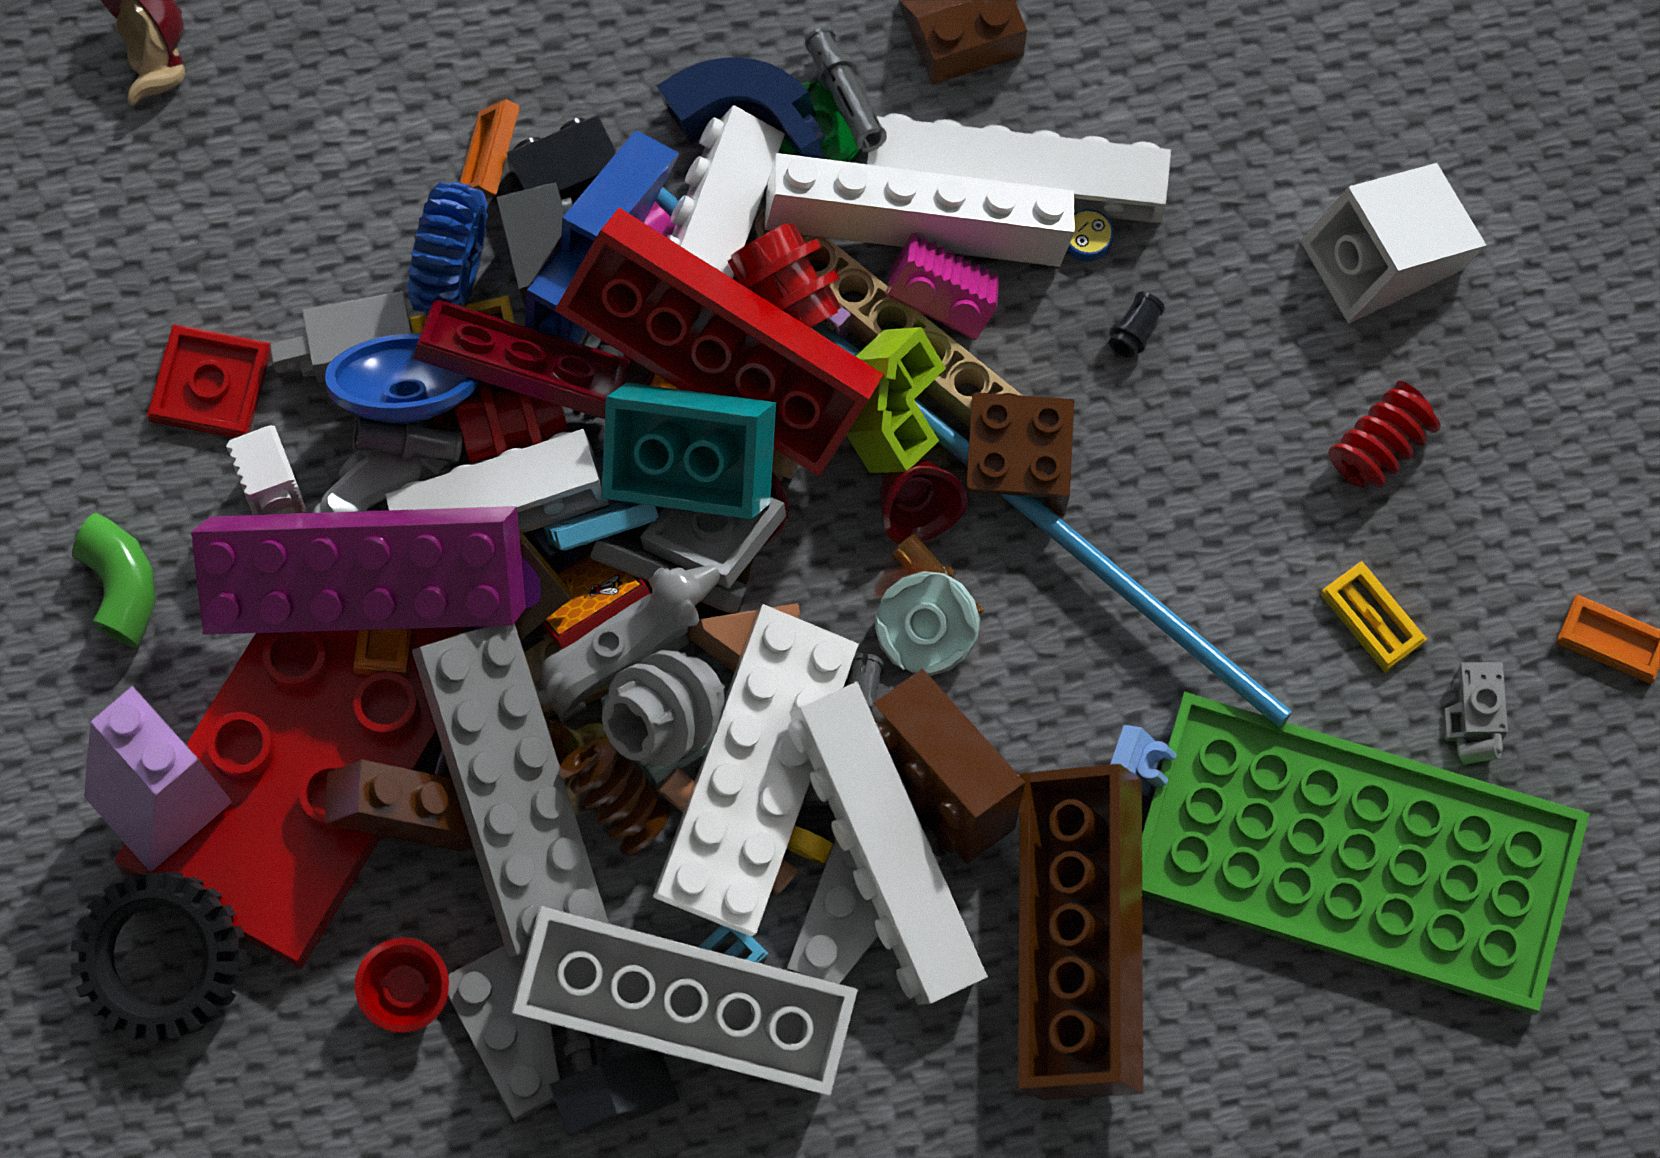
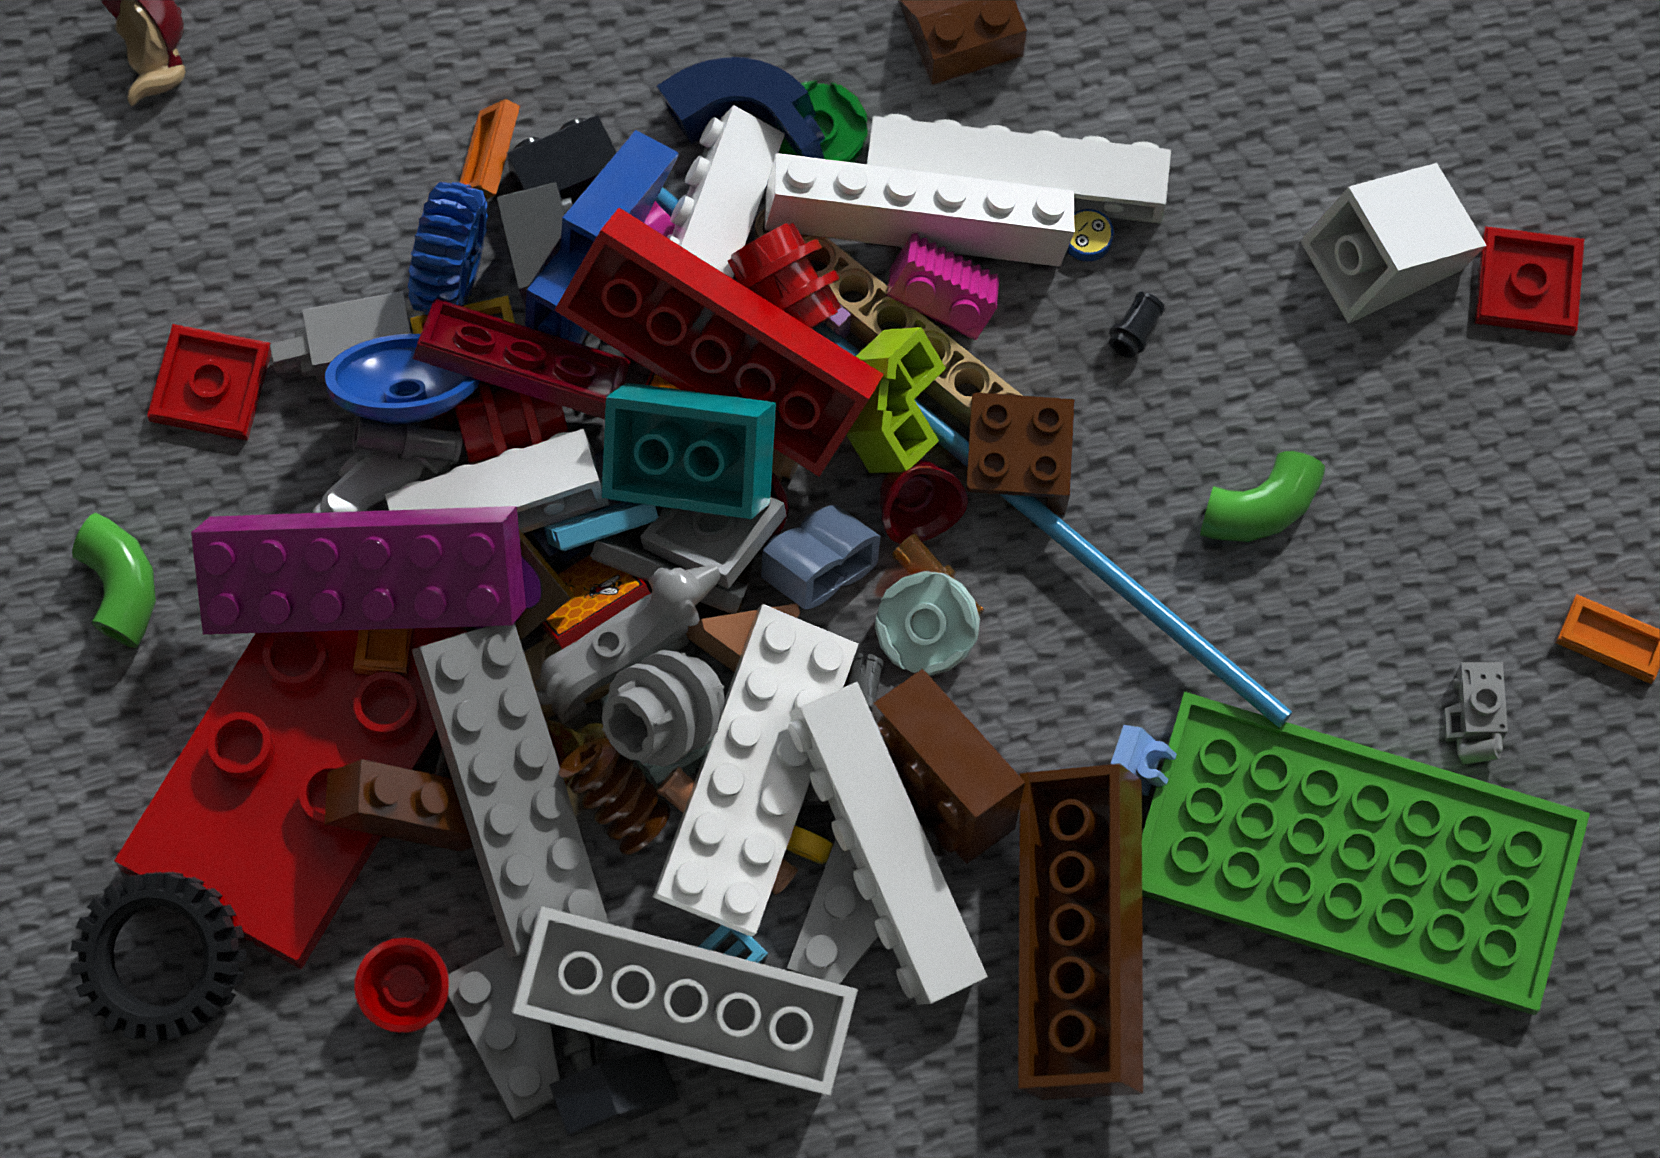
(147, 780): lavender slope -> none
(265, 473): white brick -> none
(820, 556): none -> sand blue brick
(838, 75): dark grey pin -> none
(1269, 507): none -> bright green cylinder
(1359, 629): yellow tile -> none
(1383, 436): red piece -> none
(1530, 281): none -> red tile

